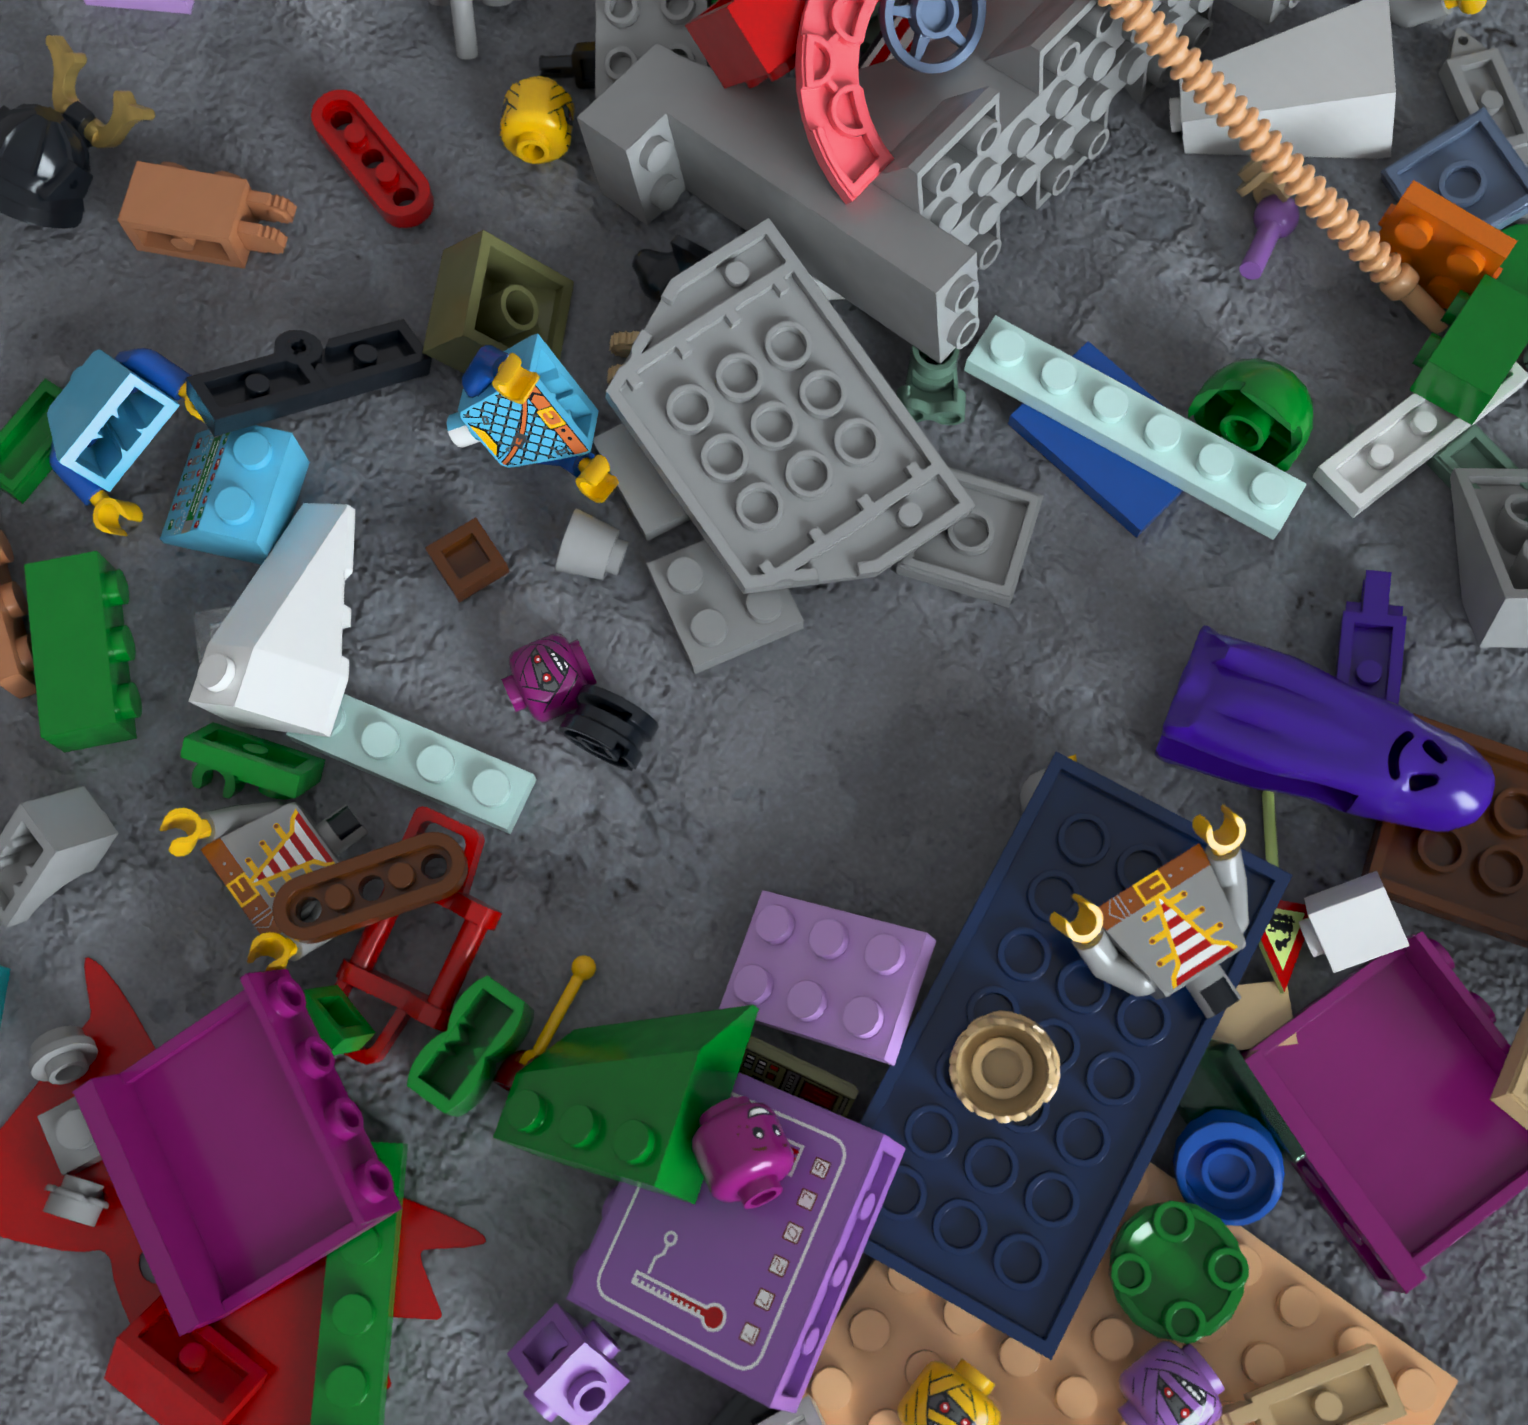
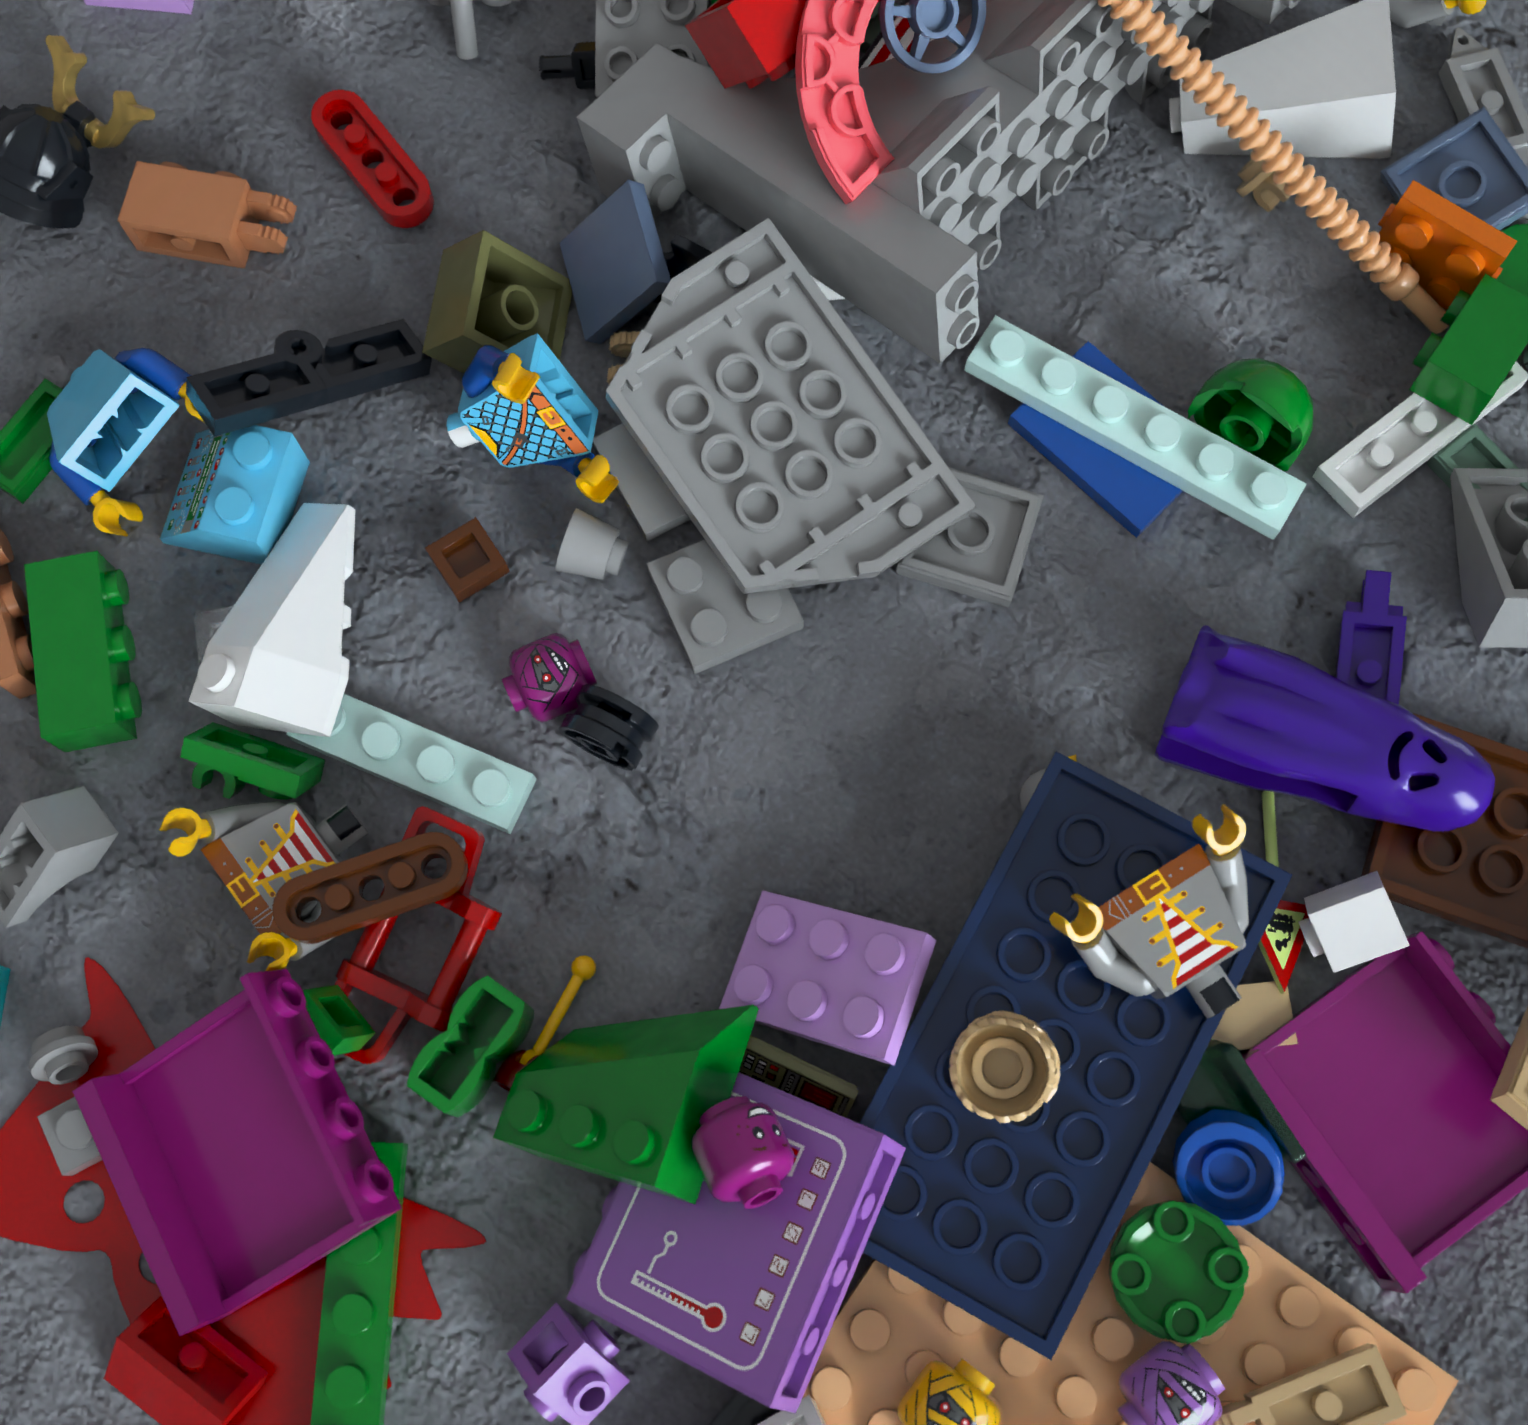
(76, 1200): light grey plate -> none
(537, 118): yellow head -> none
(615, 262): none -> sand blue tile
(933, 389): sand green plate -> none
(1272, 222): medium lavender bar -> none

